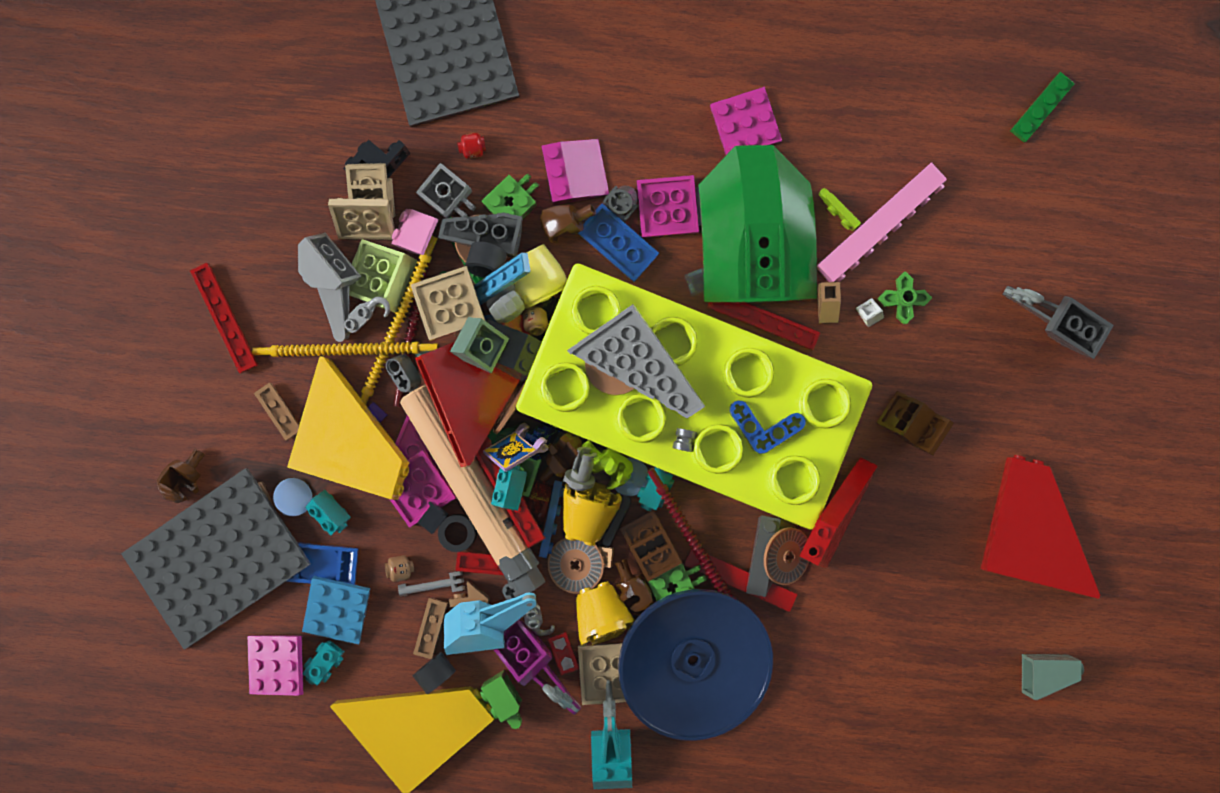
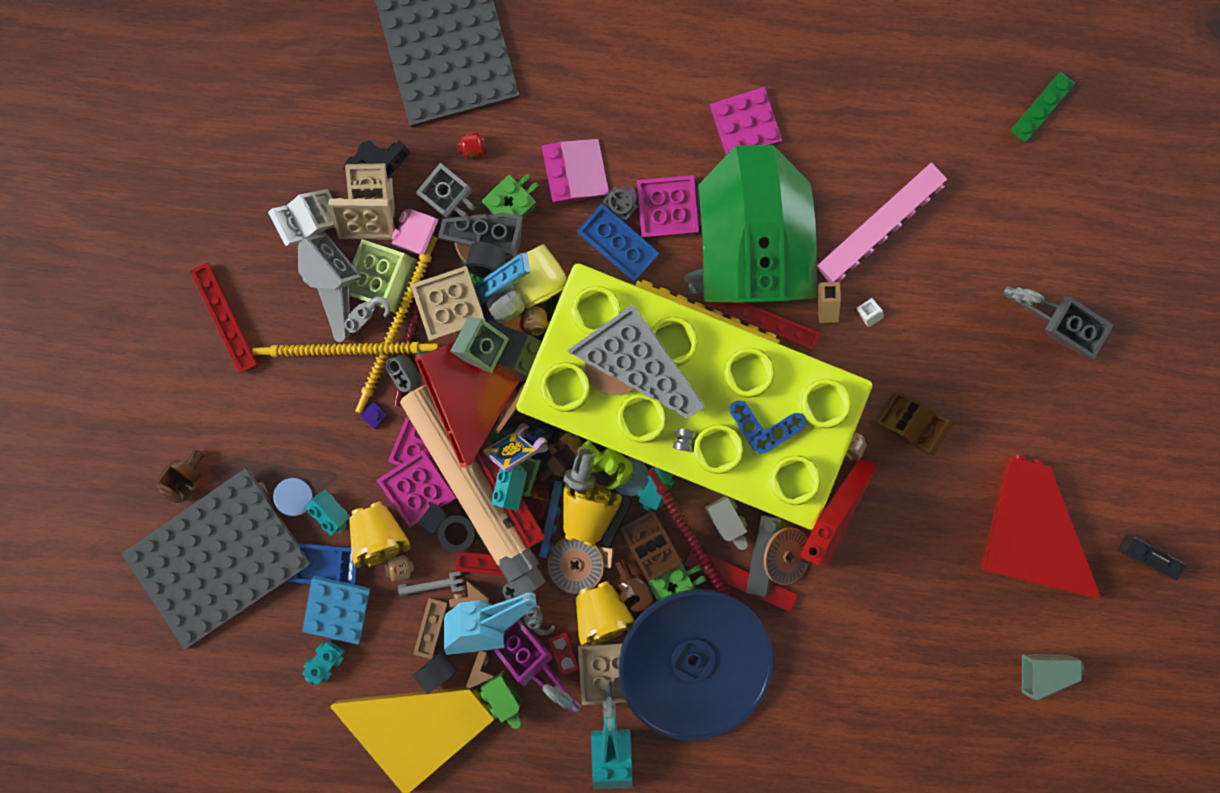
(275, 665): plate -> none
(278, 411): medium nougat plate -> none
(303, 217): none -> white bracket
(344, 439): yellow slope -> none
(375, 535): none -> yellow cone
(479, 674): none -> medium nougat slope
(564, 218): reddish brown piece -> none
(701, 308): none -> yellow plate
(728, 522): none -> light grey hinge
(835, 207): lime hinge -> none
(856, 448): none -> medium nougat head
(904, 287): bright green plant -> none
(1151, 557): none -> black piece

